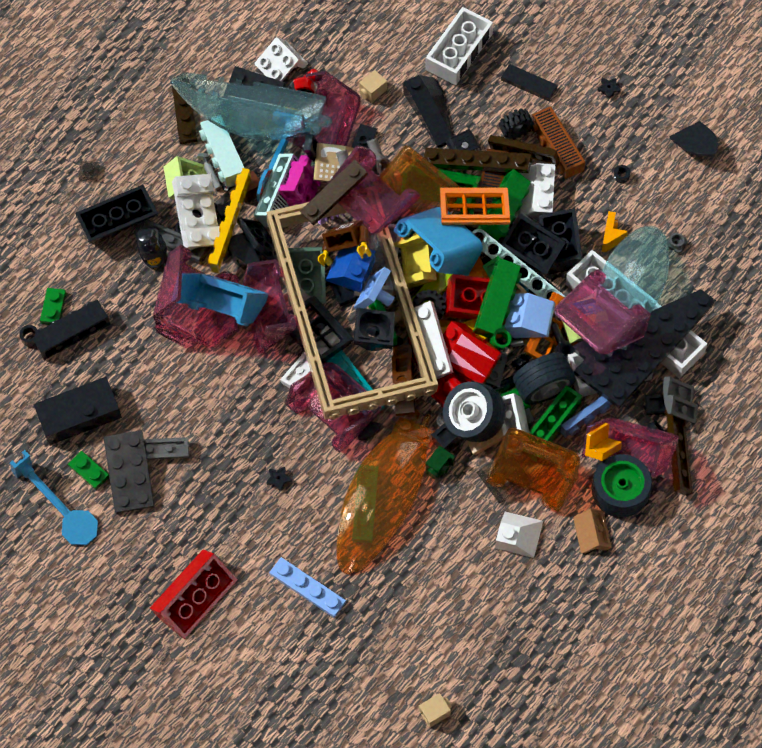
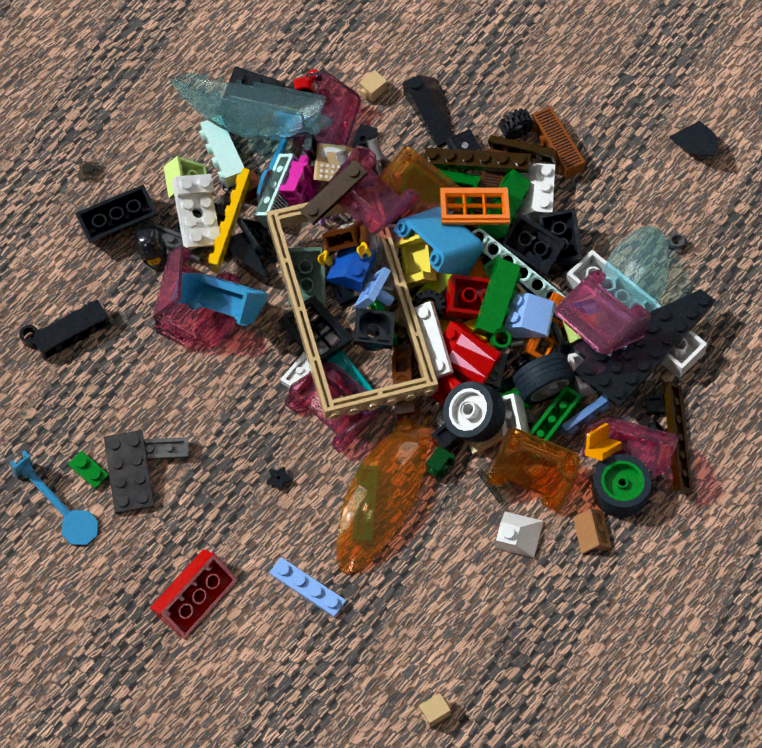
(52, 305): green plate -> none
(77, 410): black brick -> none
(185, 119): dark brown plate -> none
(204, 156): light grey piece -> none
(273, 320): clear pink windscreen -> none
(279, 60): white bracket -> none
(371, 429): black tile -> none
(459, 46): white brick -> none
(529, 82): black tile -> none
(608, 91): black plate -> none
(612, 235): light orange slope -> none
(616, 173): black bush -> none
(679, 399): dark grey slope -> none

